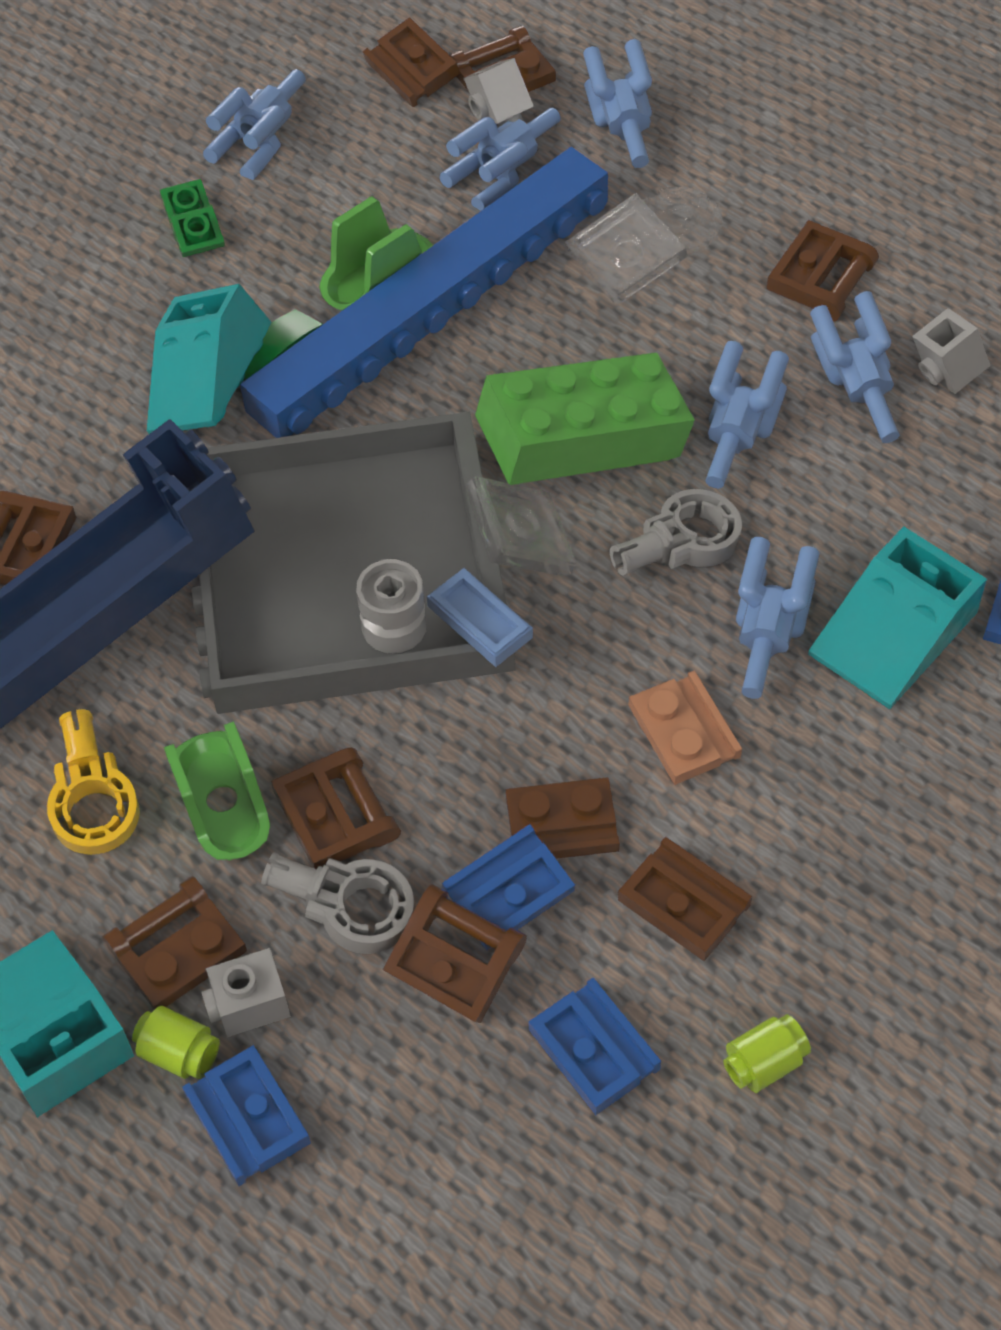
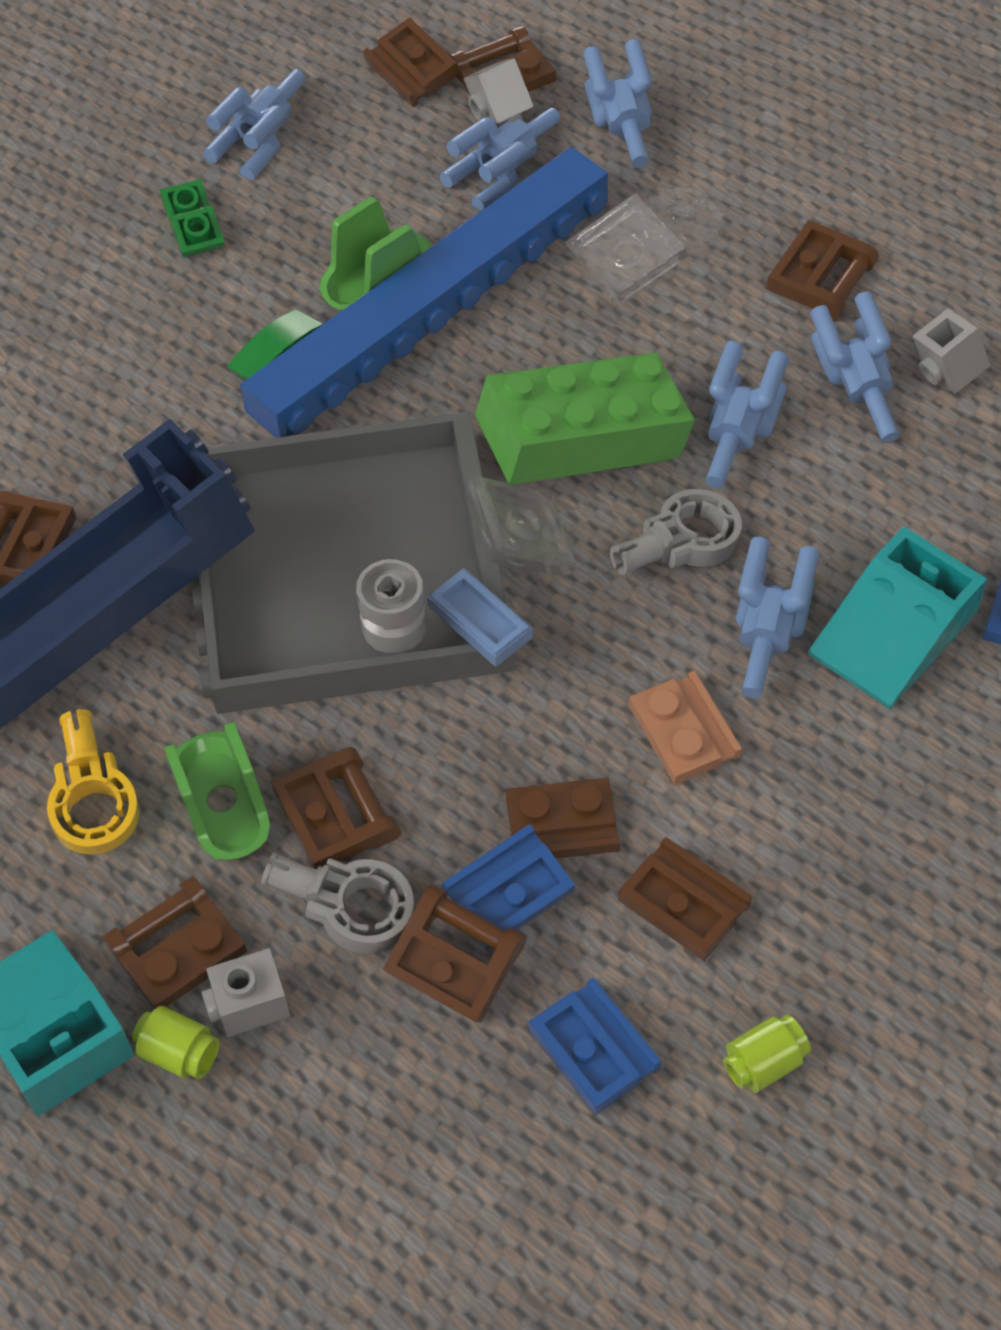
(203, 355): teal slope -> none
(246, 1115): blue plate -> none

